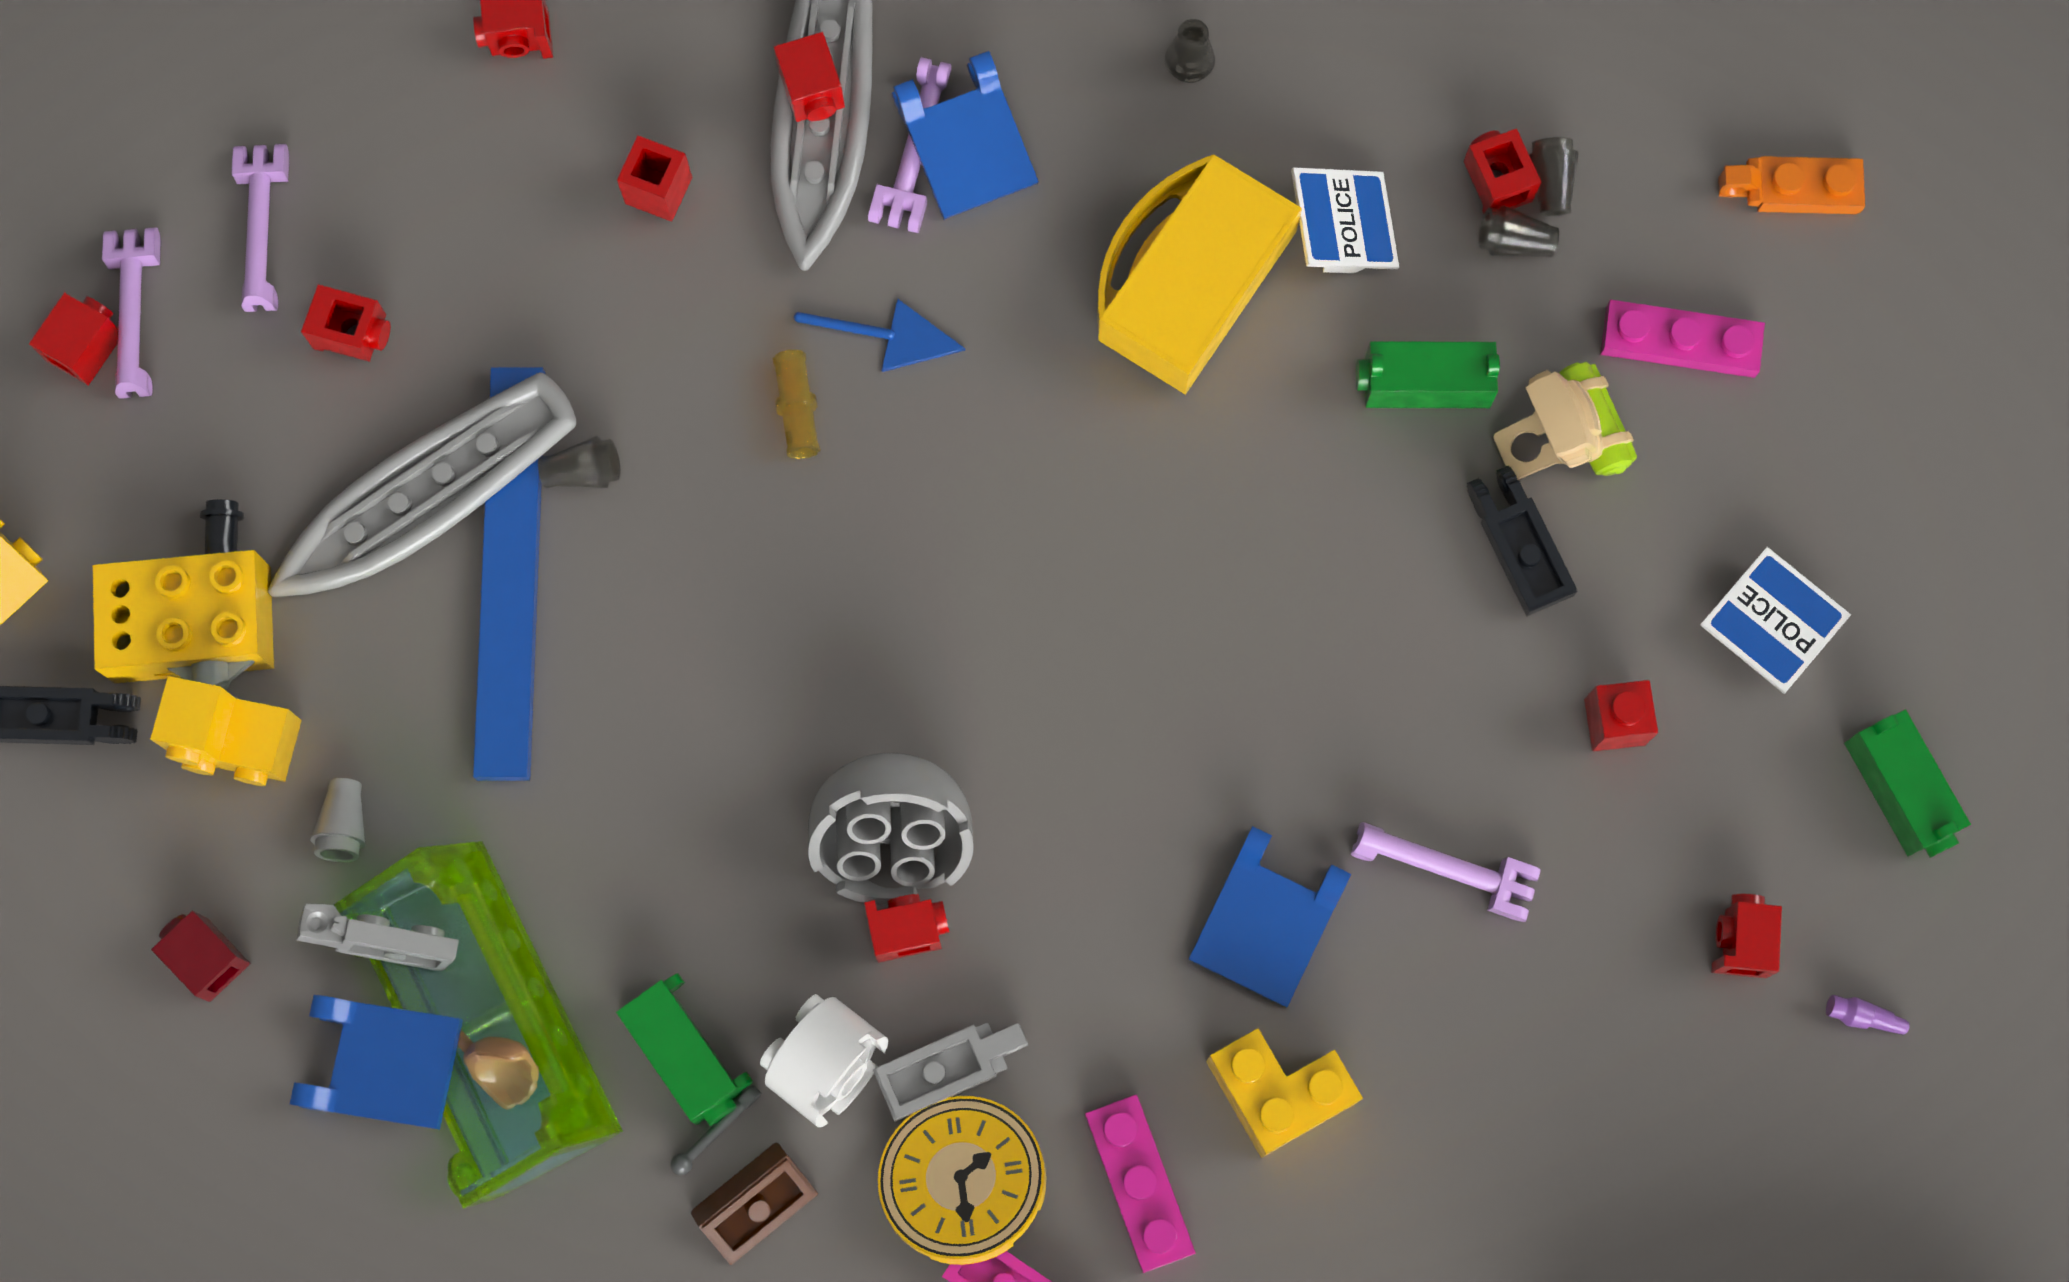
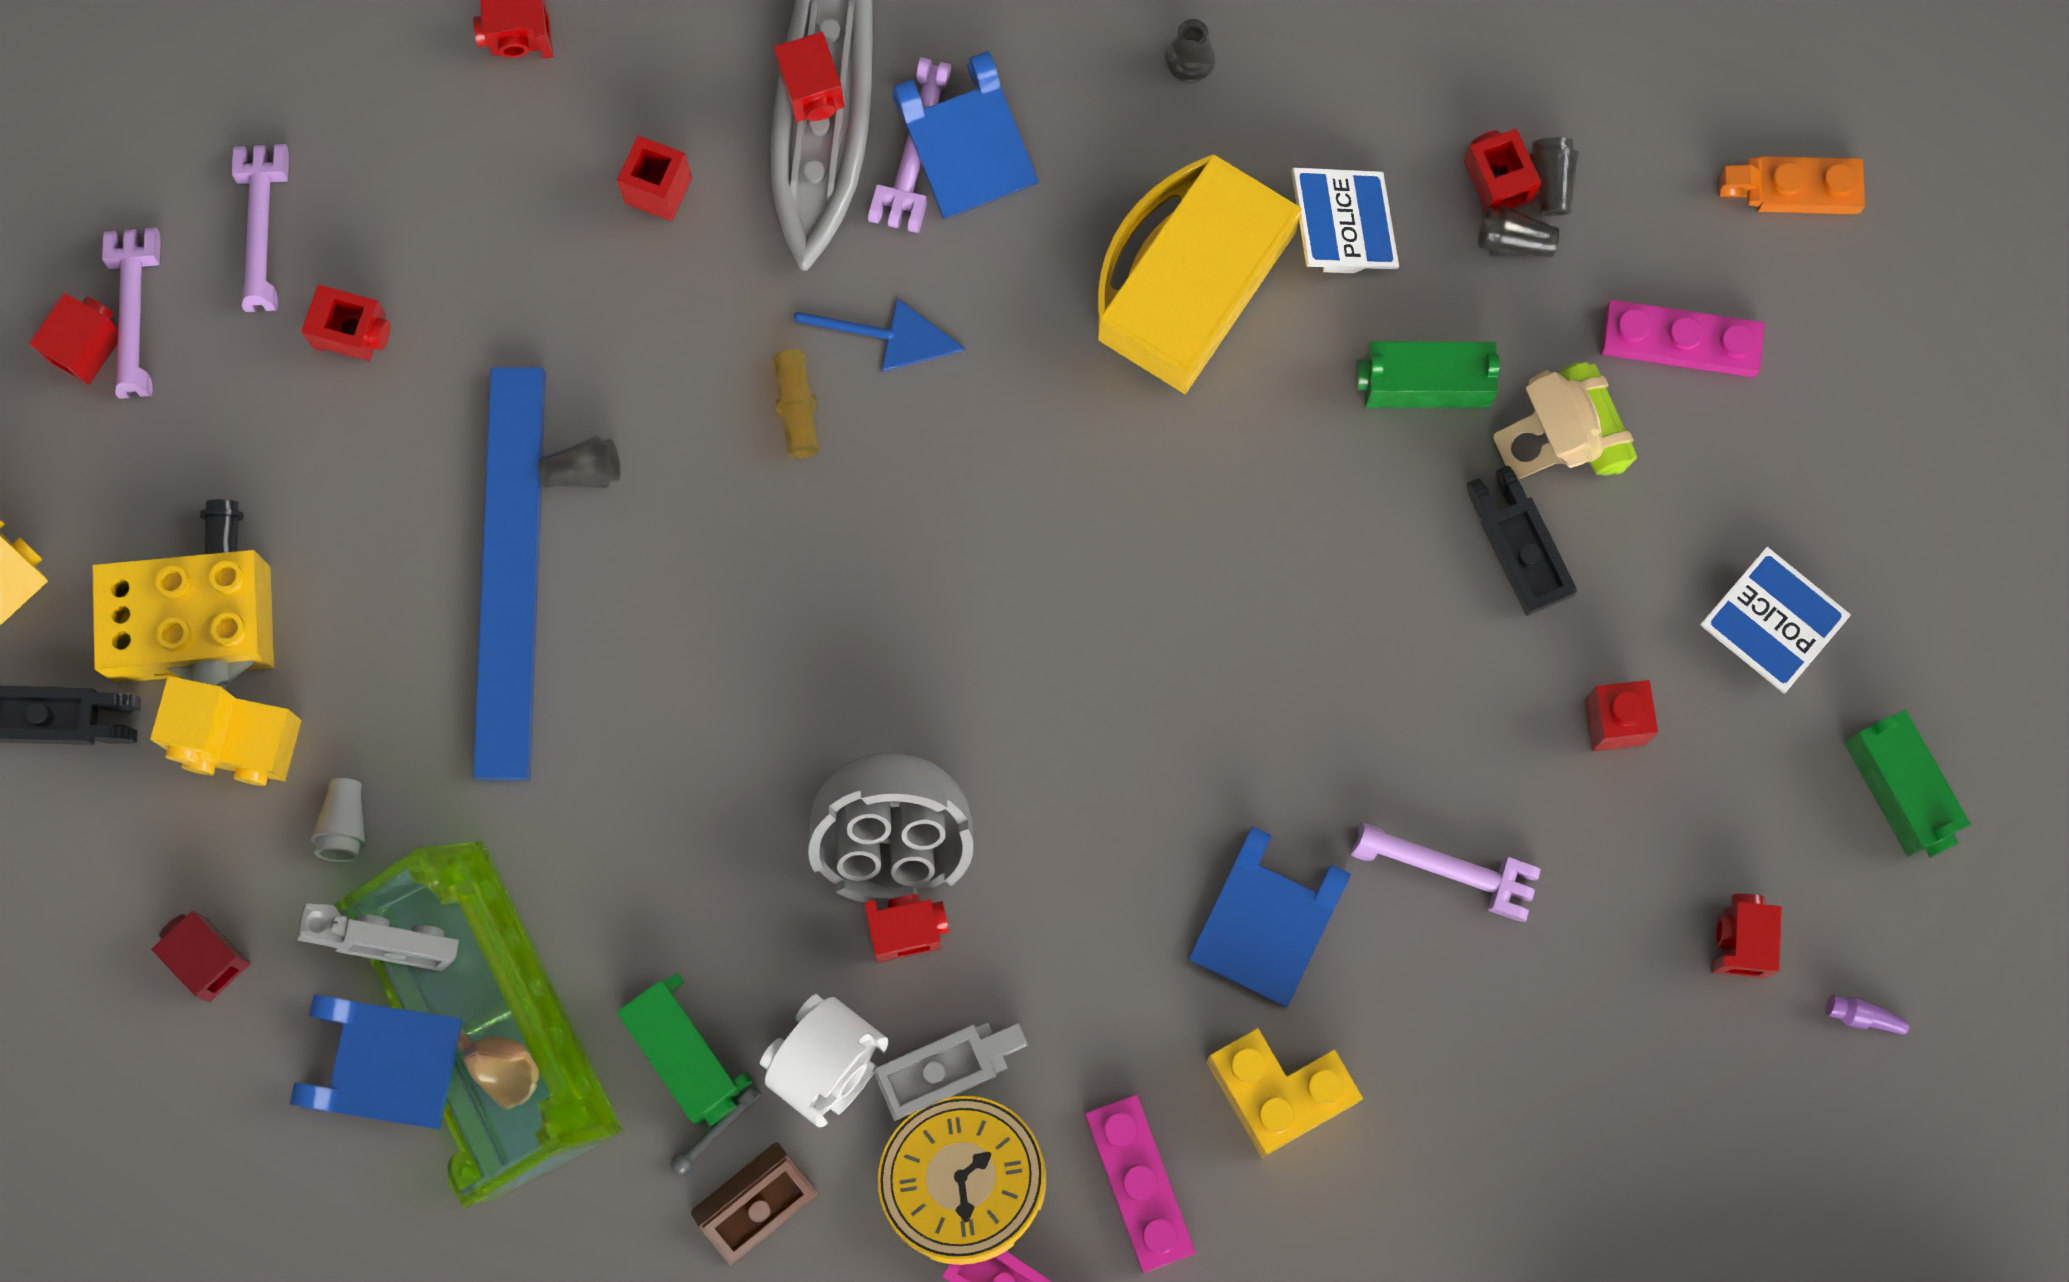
(425, 488): light grey piece -> none

